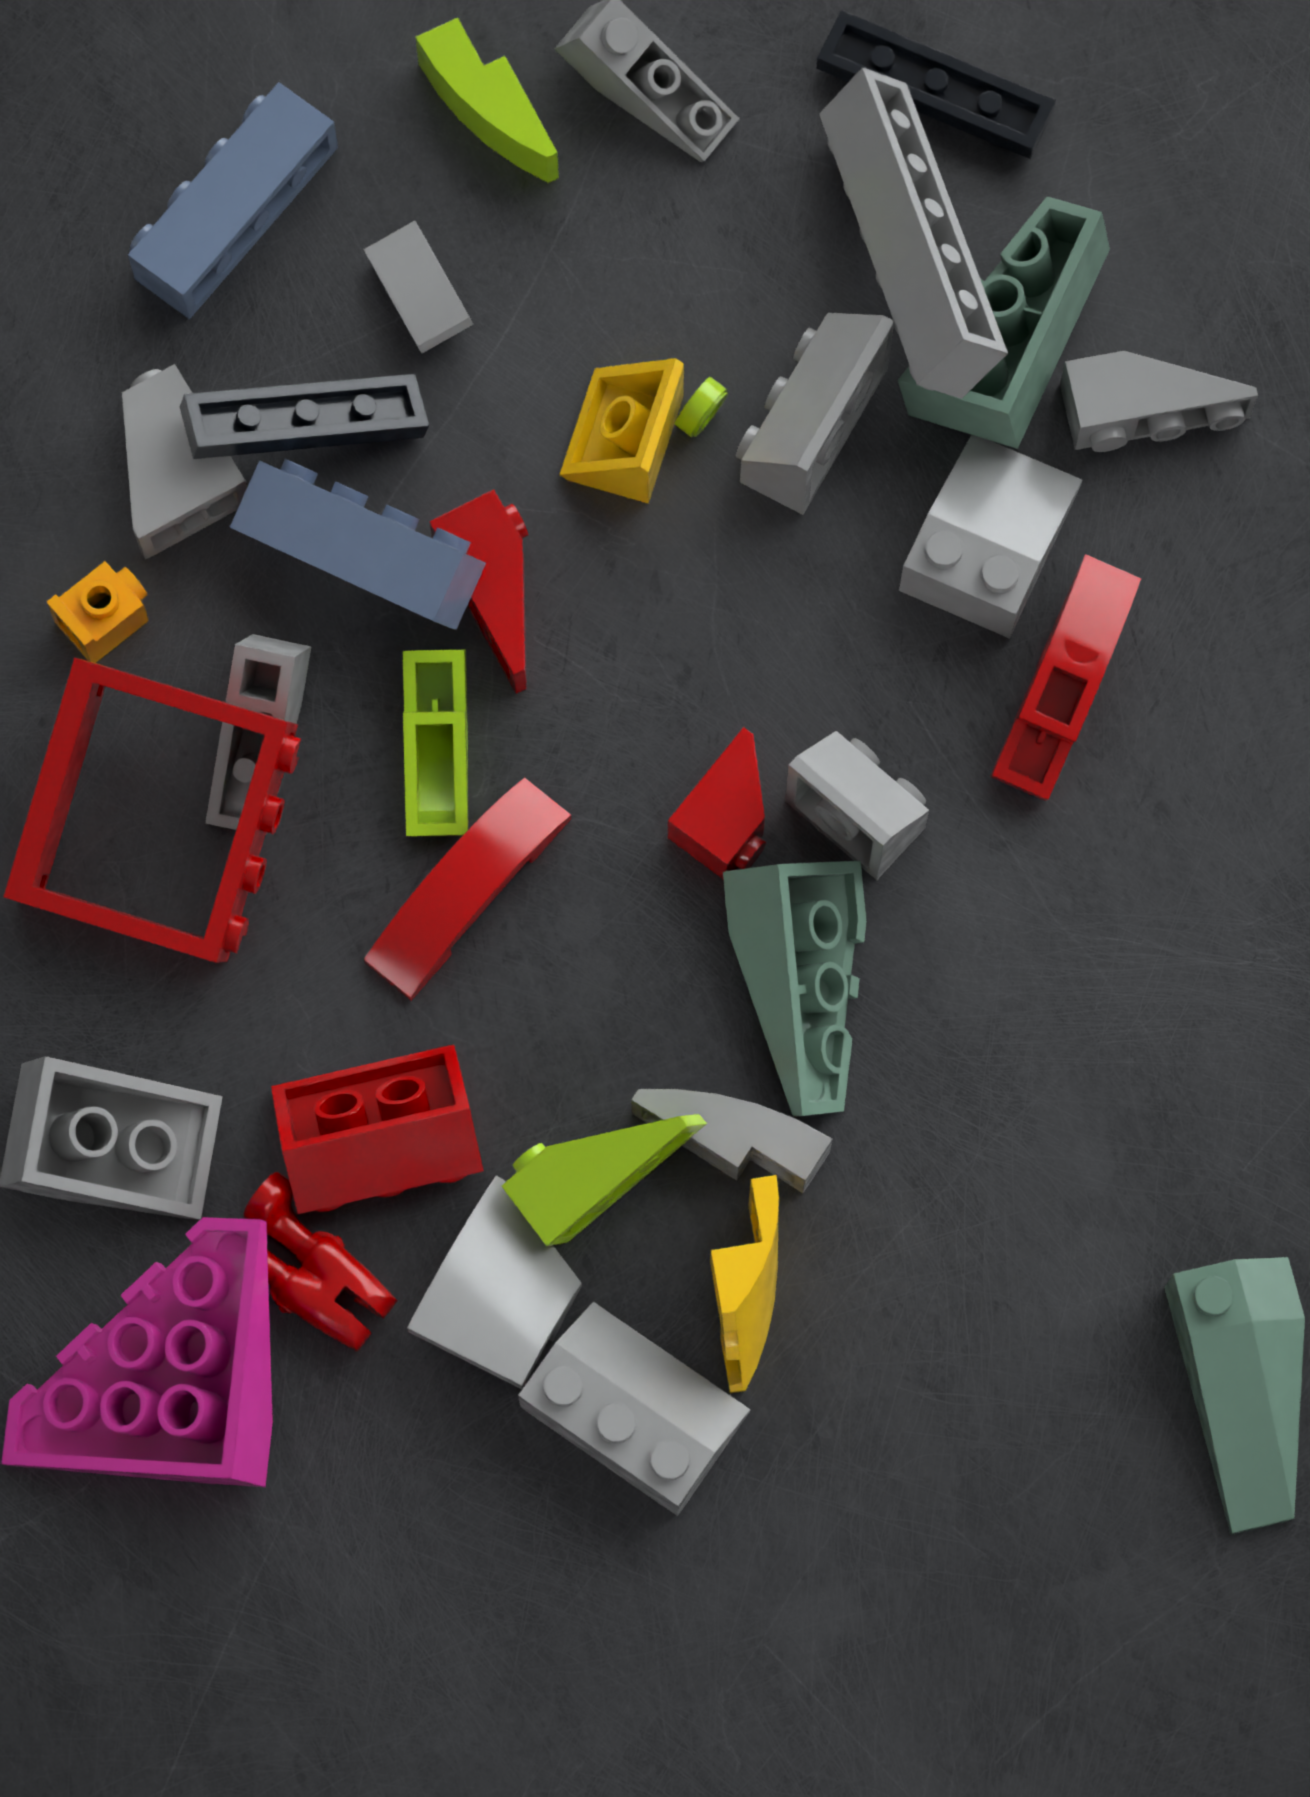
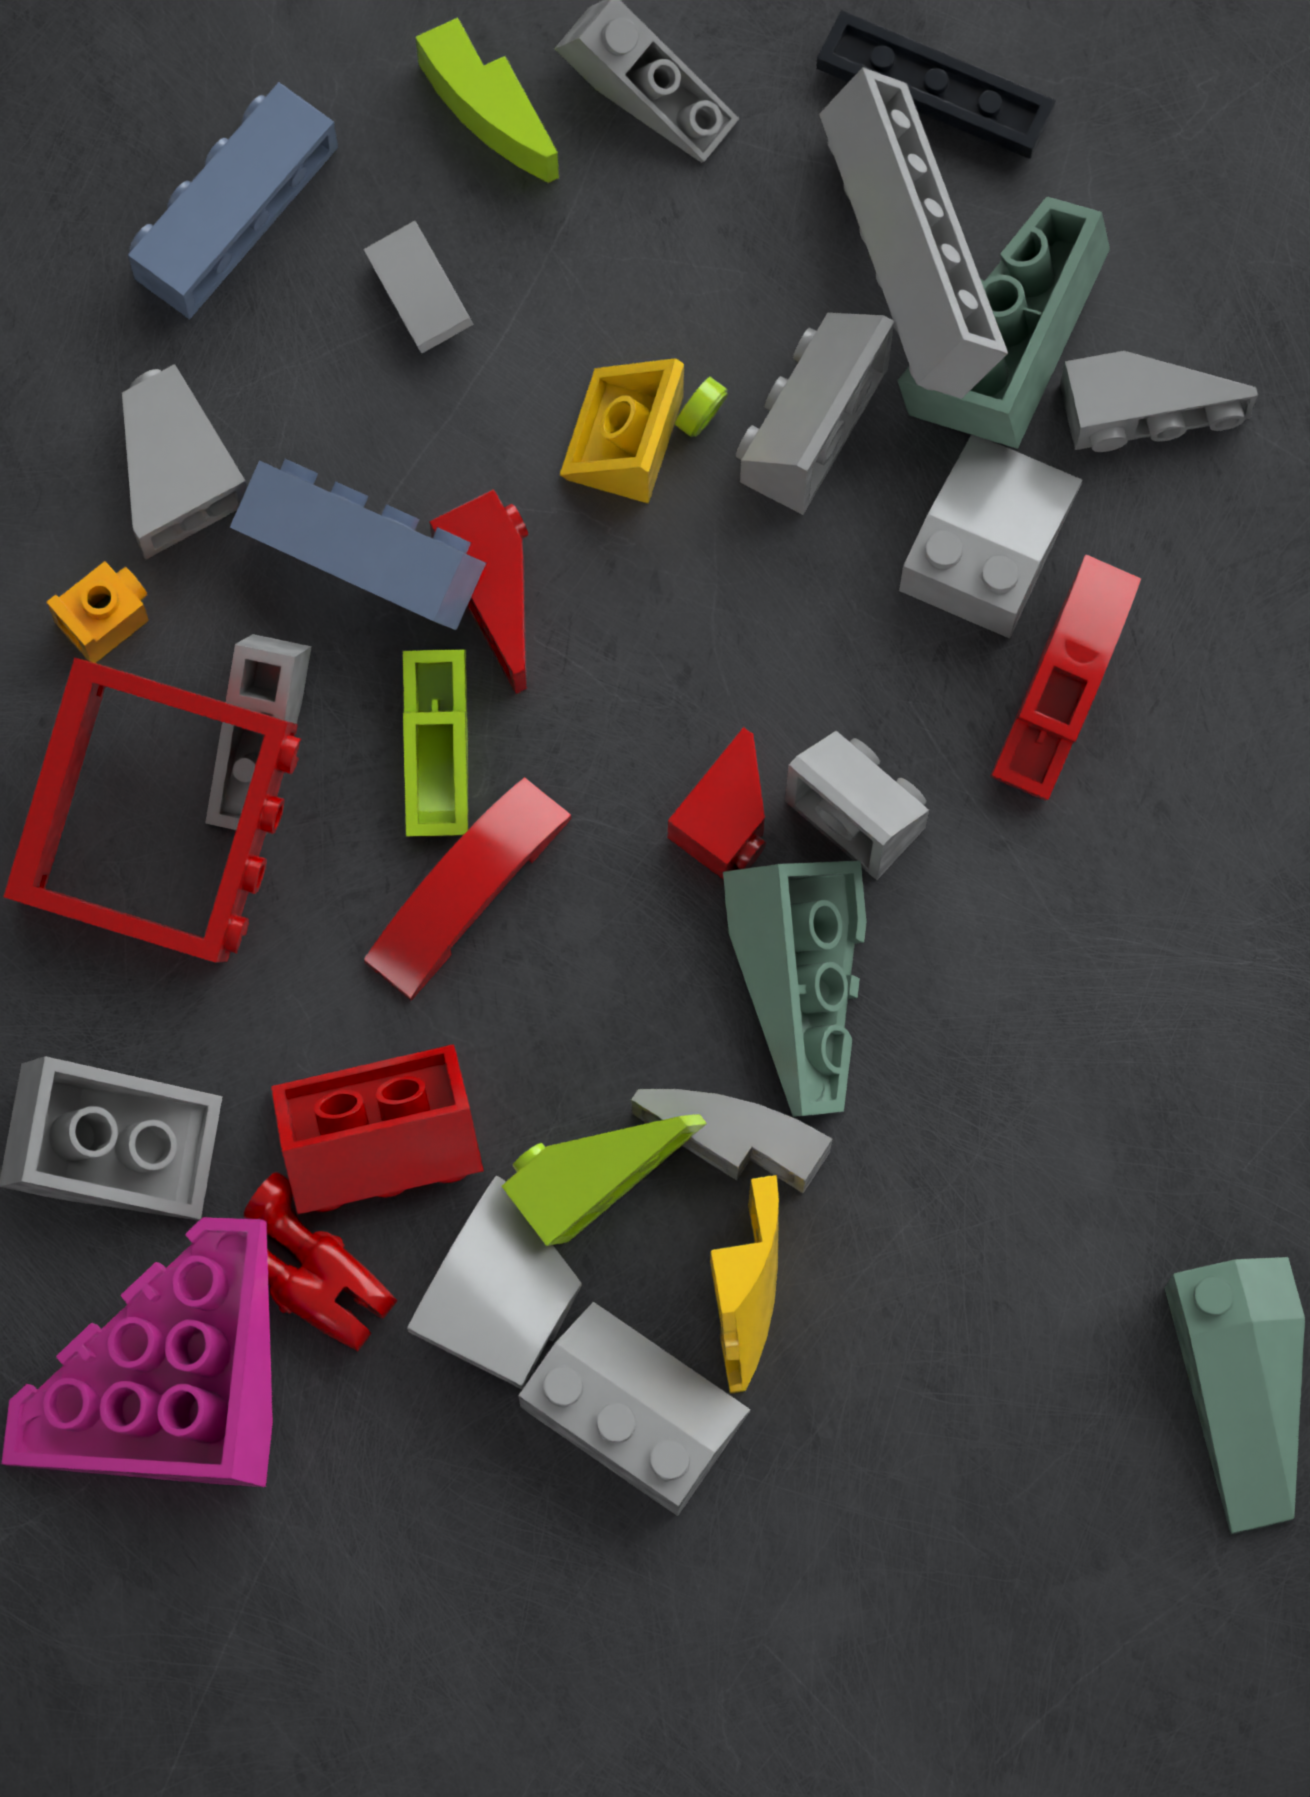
(303, 416): plate -> none

